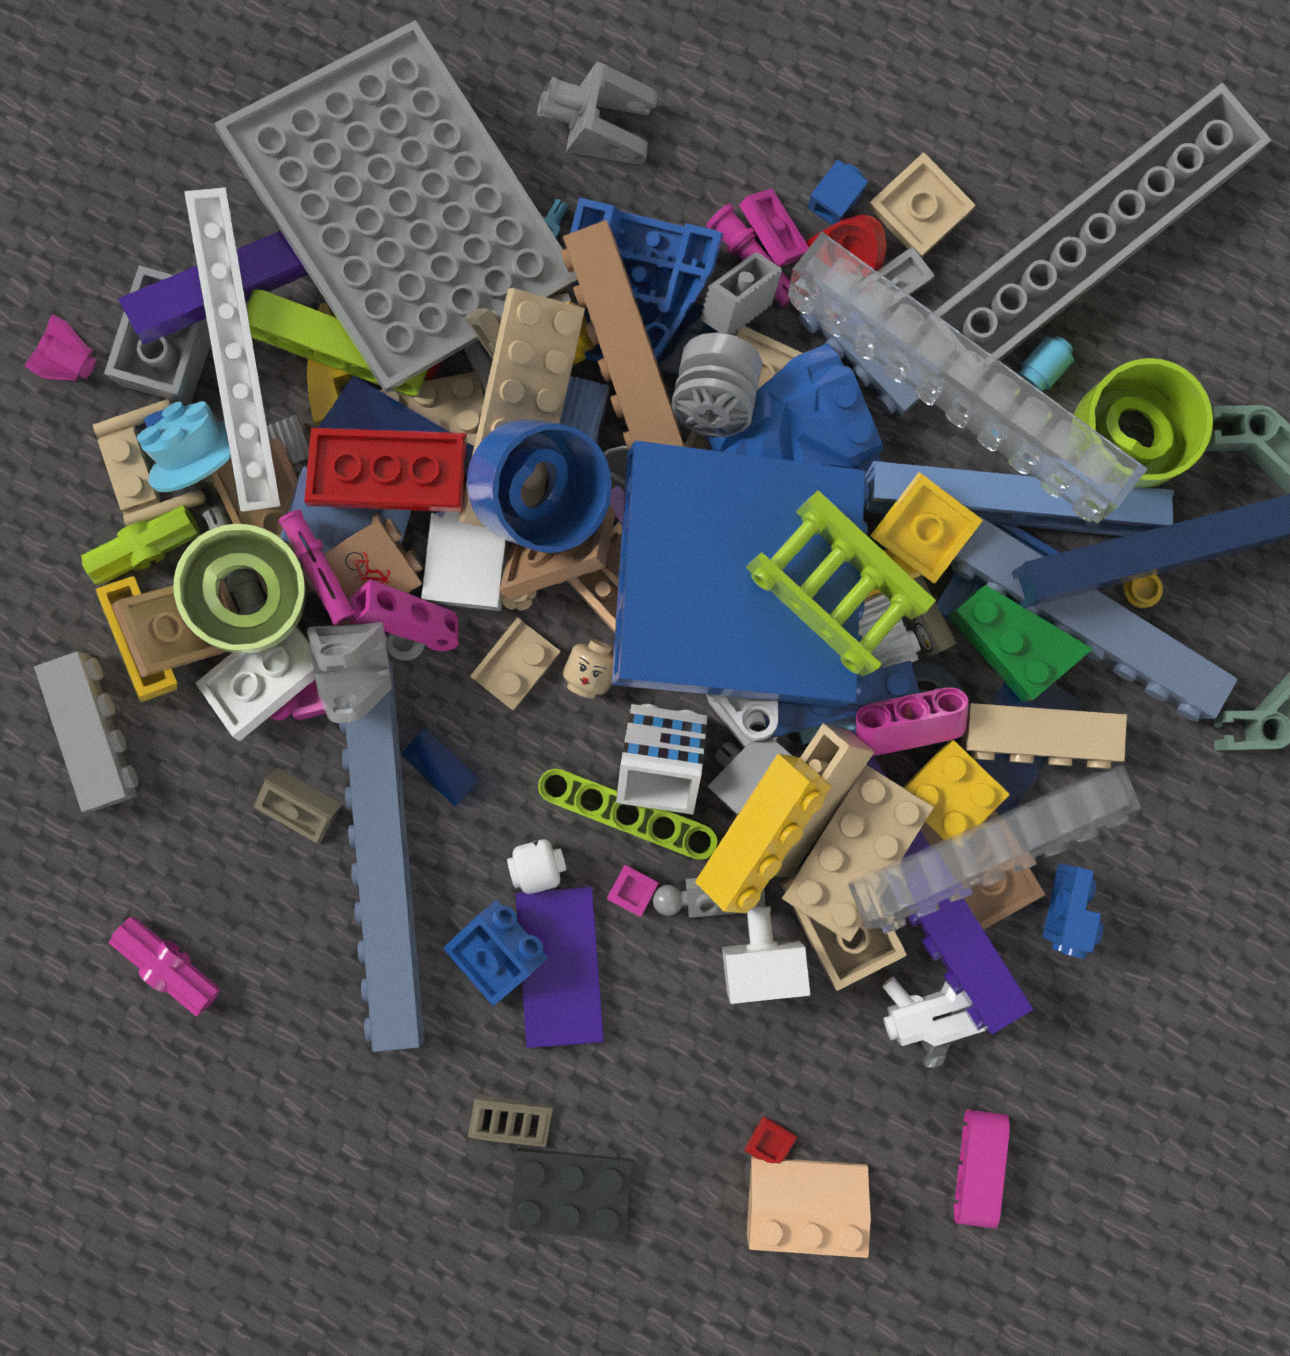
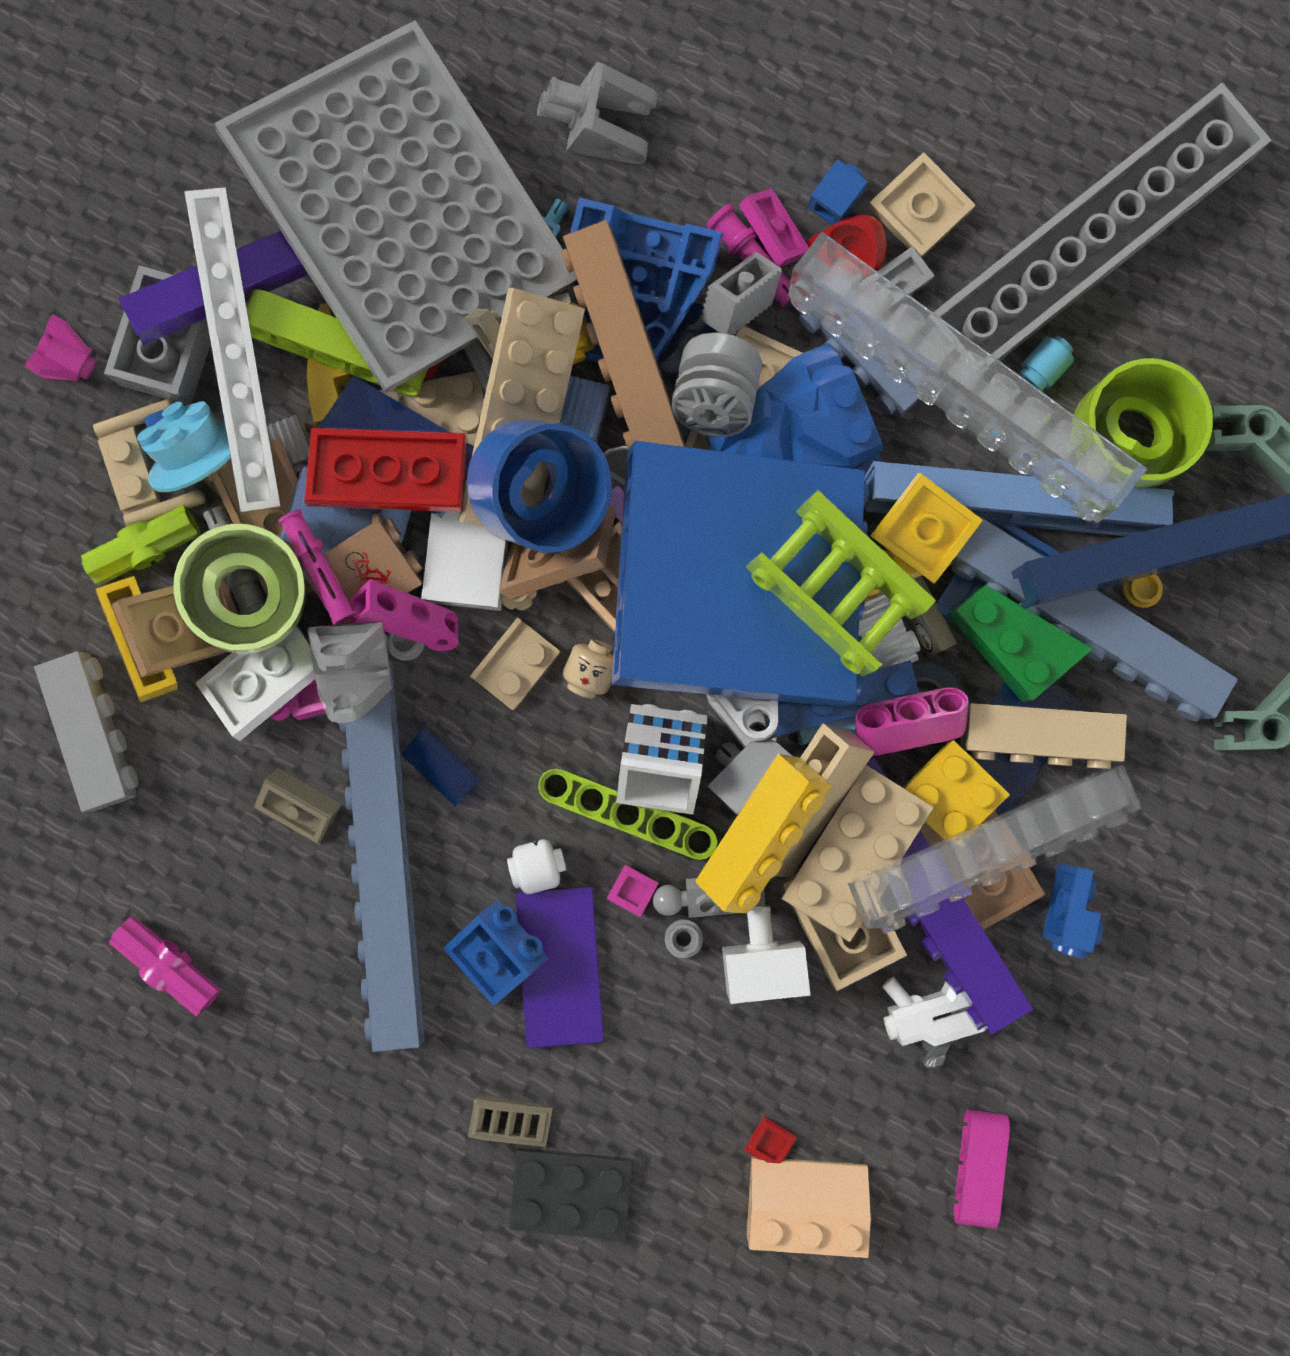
(688, 950): none -> light grey plate

